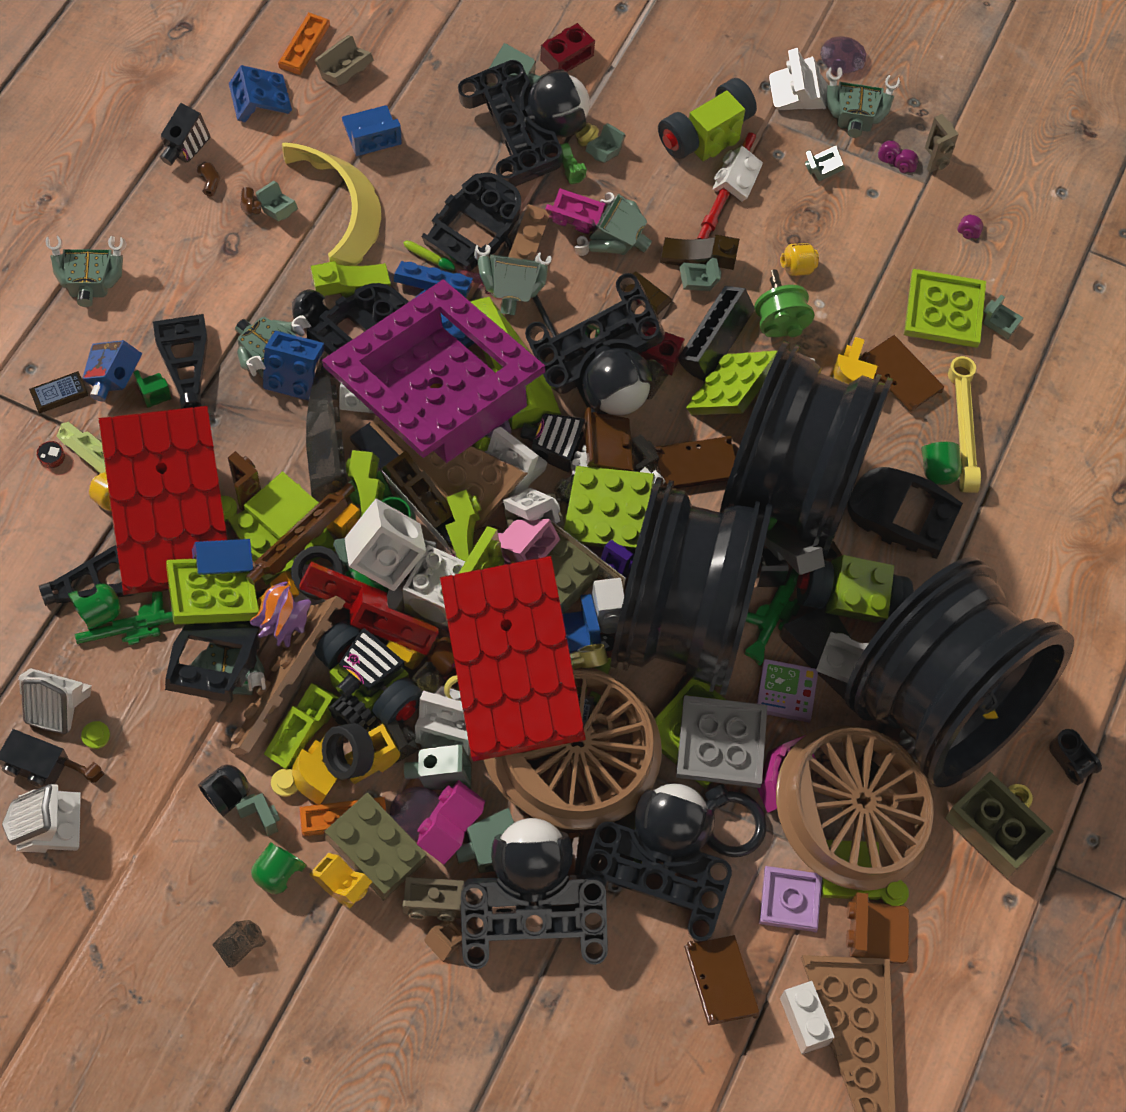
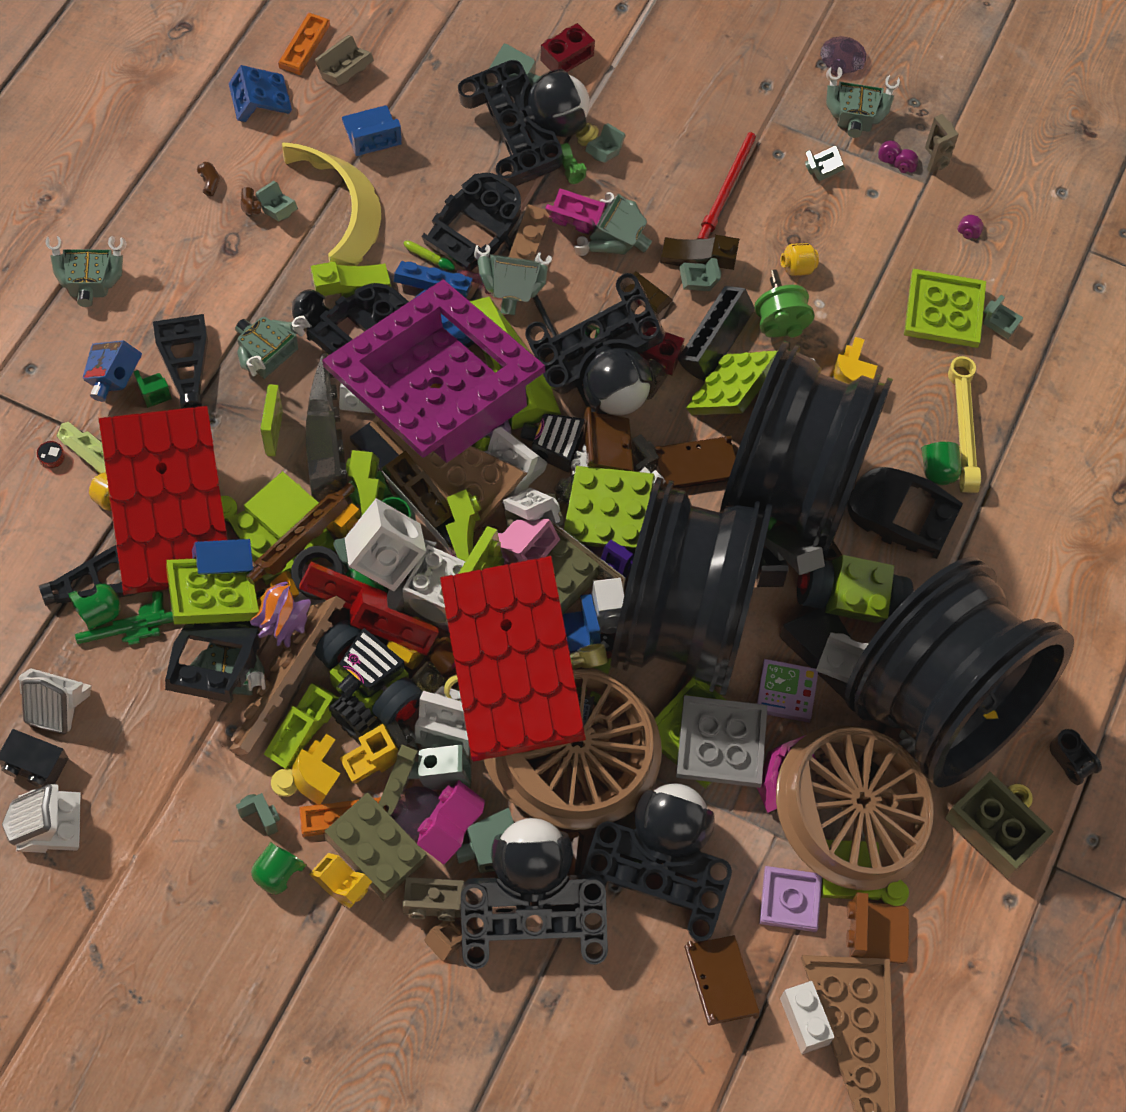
(58, 392): tile -> none
(91, 773): reddish brown hand -> none
(95, 735): lime plate -> none
(183, 135): black torso -> none
(225, 788): black helmet -> none
(238, 941): clear smoke bracket -> none
(244, 478): reddish brown bracket -> none
(271, 420): none -> lime tile
(290, 364): blue bracket -> none
(361, 746): black tyre -> none
(398, 778): none -> olive piece
(710, 125): brick -> none
(721, 796): black piece -> none
(738, 173): white bracket -> none
(769, 615): green piece -> none
(799, 84): white piece -> none
(912, 379): reddish brown door -> none

